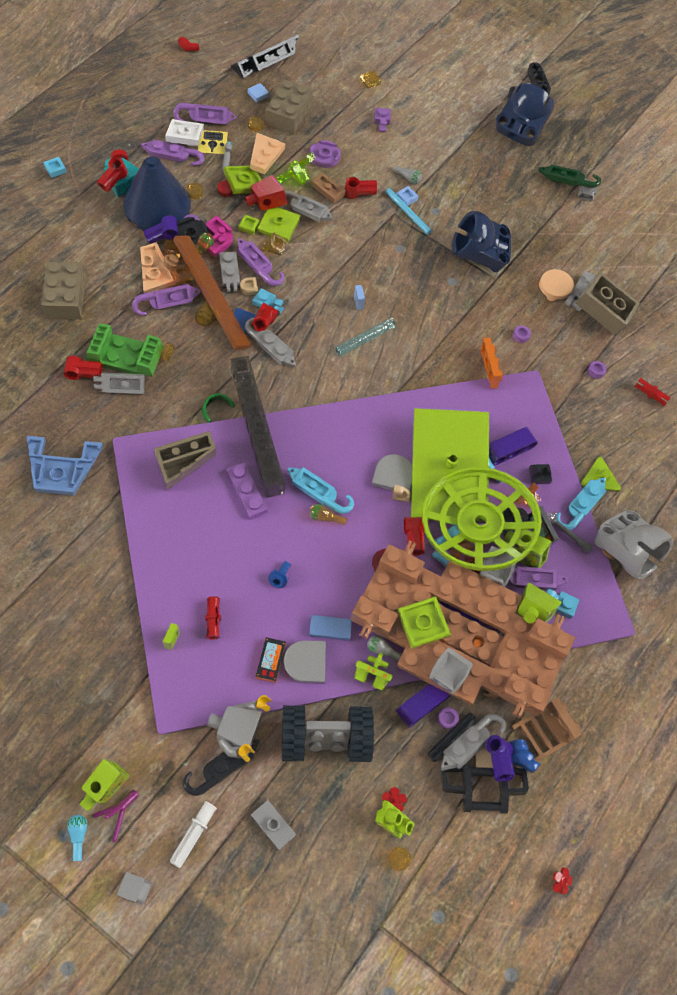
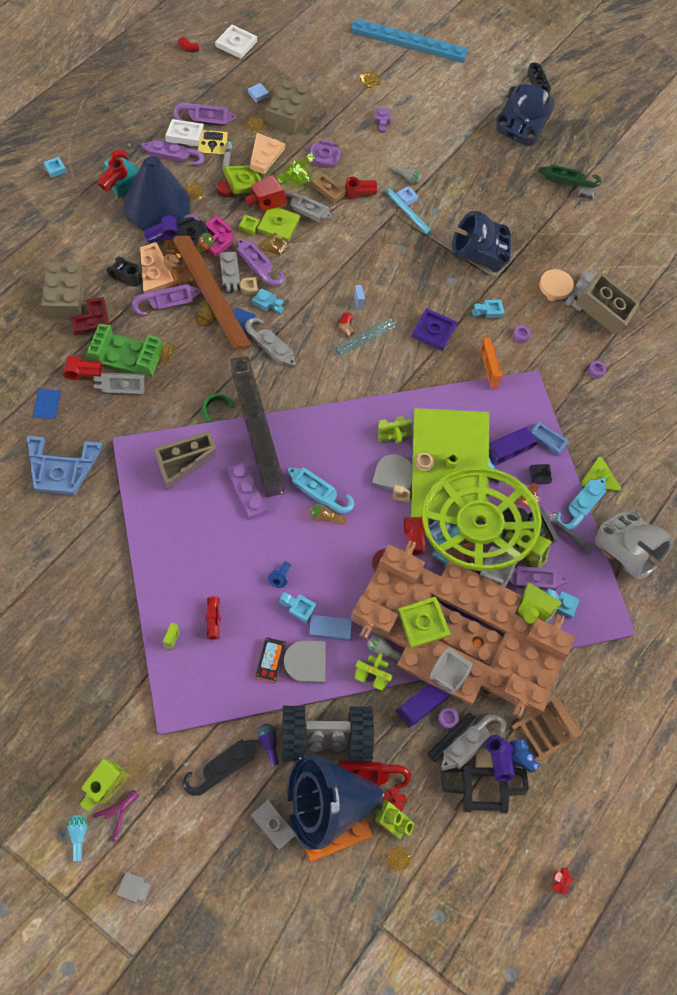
(46, 403): none -> blue sticker
(88, 323): none -> dark red plate
(125, 272): none -> black piece
(192, 834): white axle -> none
(236, 41): none -> white plate
(239, 727): light grey torso -> none
(264, 317): red piece -> none
(266, 57): wedge -> none
(267, 736): none -> dark purple piece
(299, 607): none -> medium azure plate
(327, 800): none -> dark blue cone
(345, 324): none -> arm
(355, 835): none -> orange plate
(377, 772): none -> red plate
(394, 430): none -> lime hips
(409, 40): none -> dark azure plate
(424, 461): none -> tan plate
(434, 329): none -> dark purple plate
(436, 531): none -> light blue tile
(490, 308): none -> medium azure plate
(549, 438): none -> medium blue tile
(652, 391): red pin -> none

